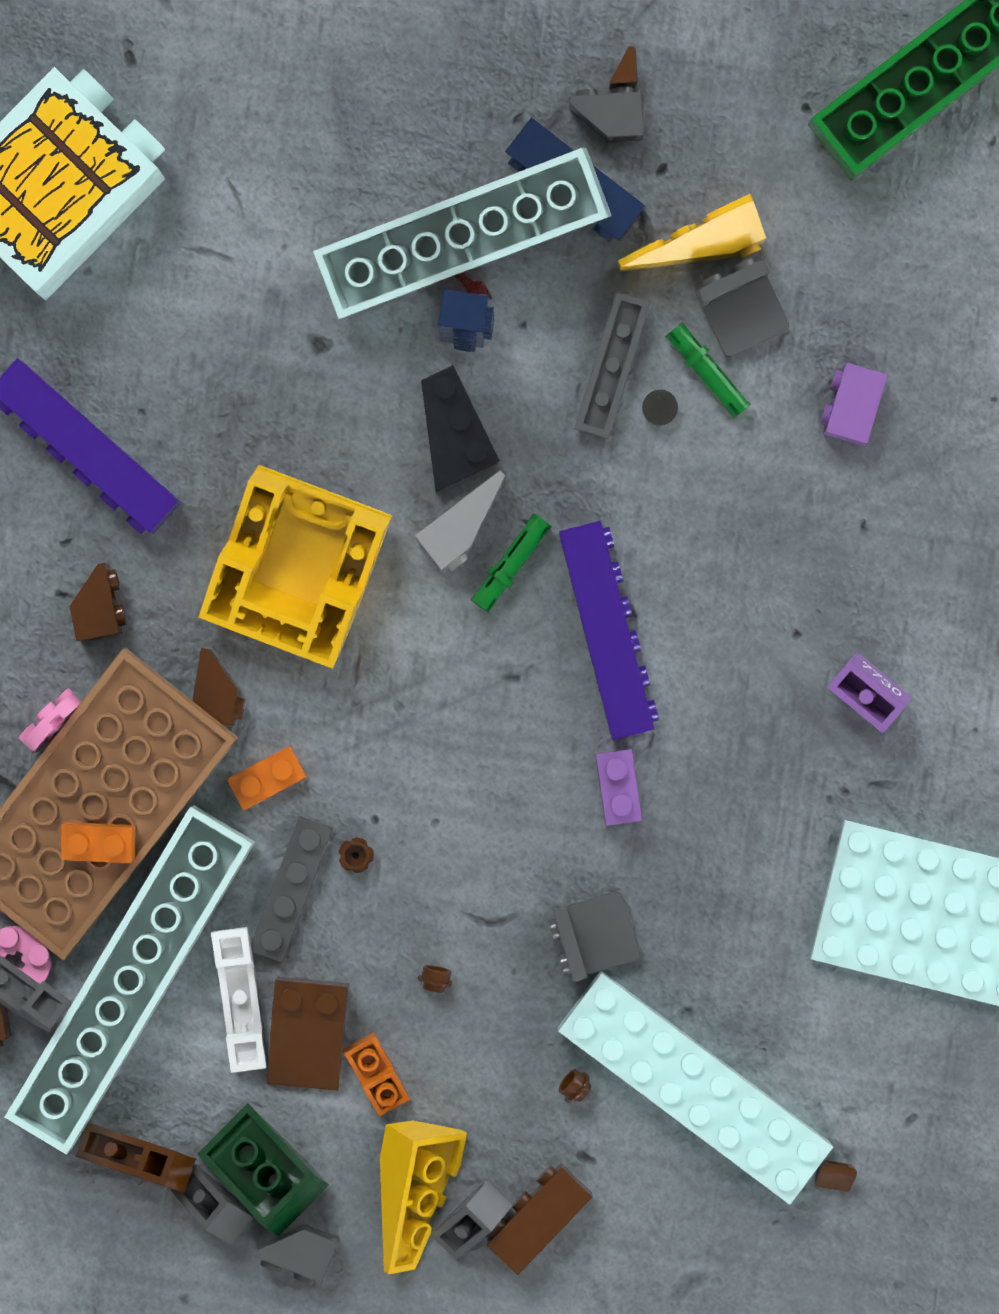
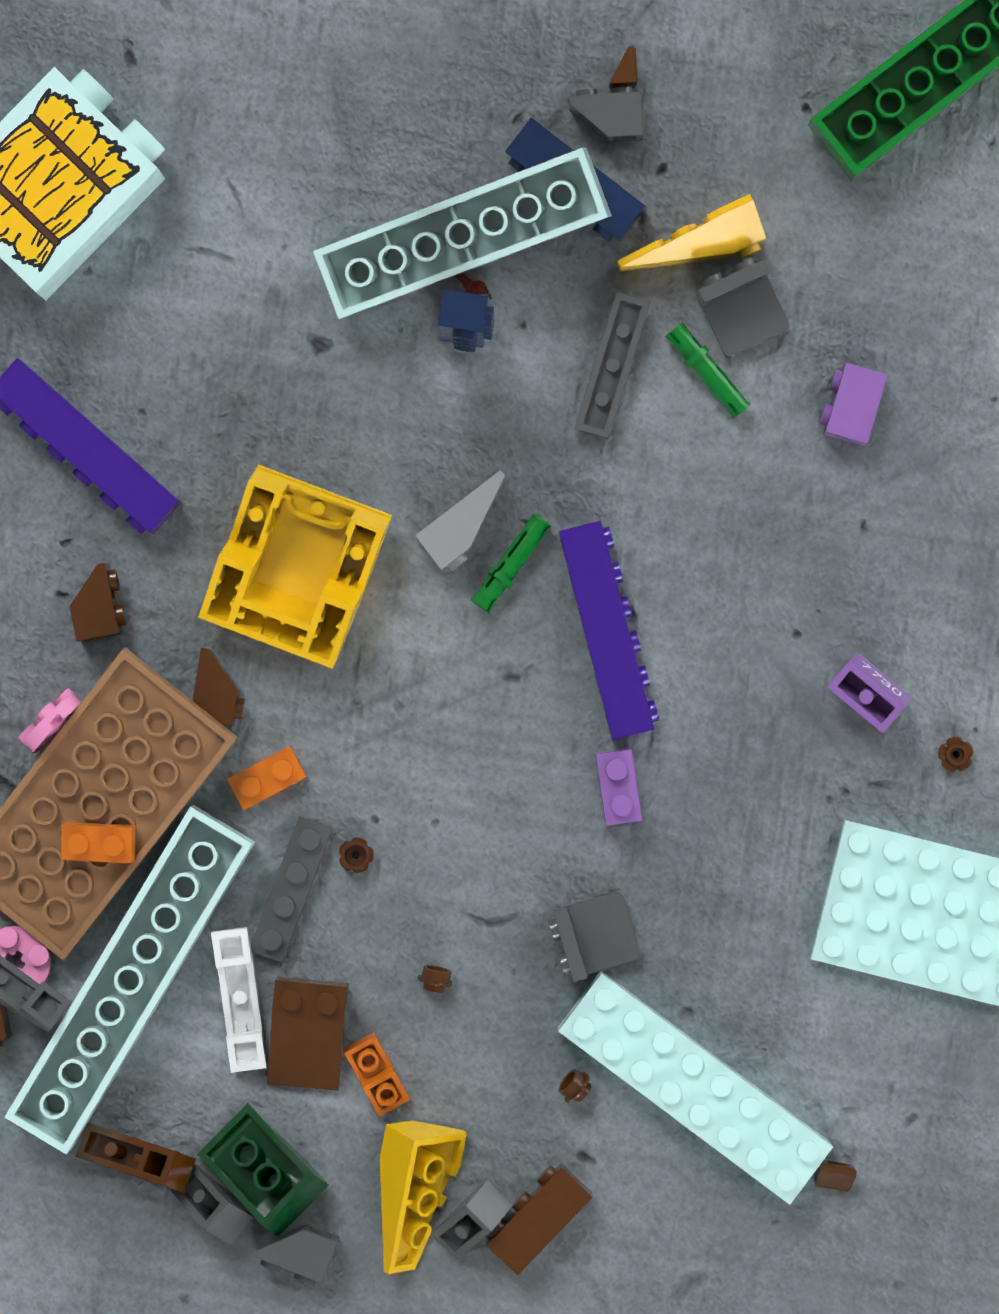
(454, 430): black wing -> none
(659, 407): clear smoke tile -> none
(946, 751): none -> reddish brown plate

